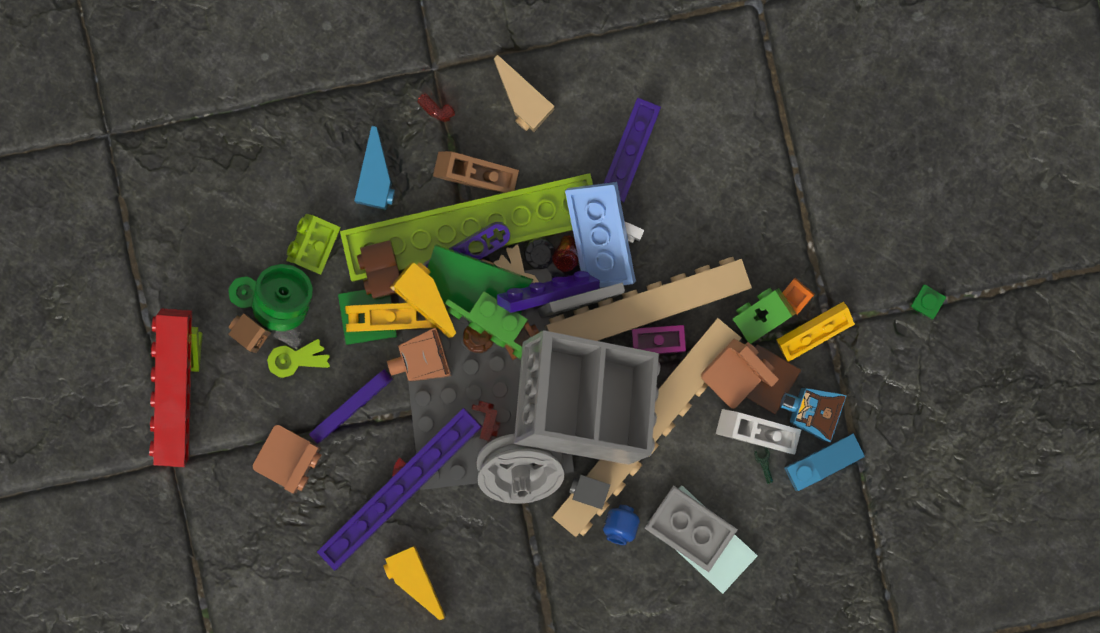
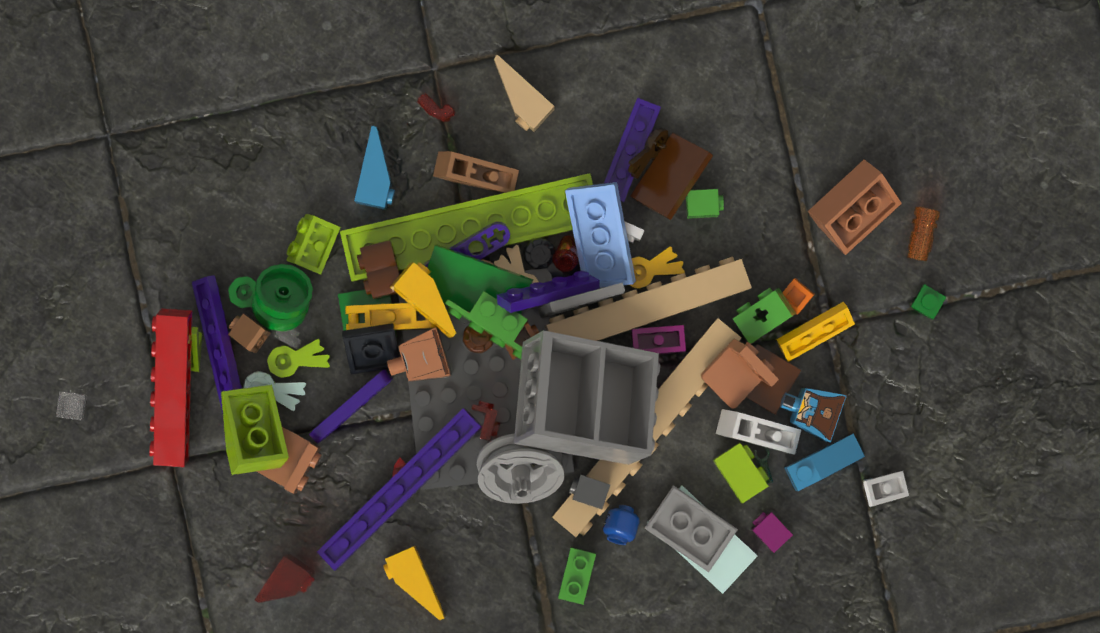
(71, 405): none -> clear plate
(216, 335): none -> dark purple plate
(253, 430): none -> lime slope
(280, 390): none -> light aqua piece
(287, 580): none -> clear red slope
(370, 347): none -> black tile
(577, 575): none -> bright green brick
(645, 269): none -> yellow piece
(653, 145): none -> dark brown piece
(671, 176): none -> reddish brown tile
(704, 203): none -> bright green brick
(741, 472): none -> lime brick
(770, 531): none -> magenta brick
(855, 206): none -> nougat slope
(885, 488): none -> white slope
(922, 234): none -> clear orange axle

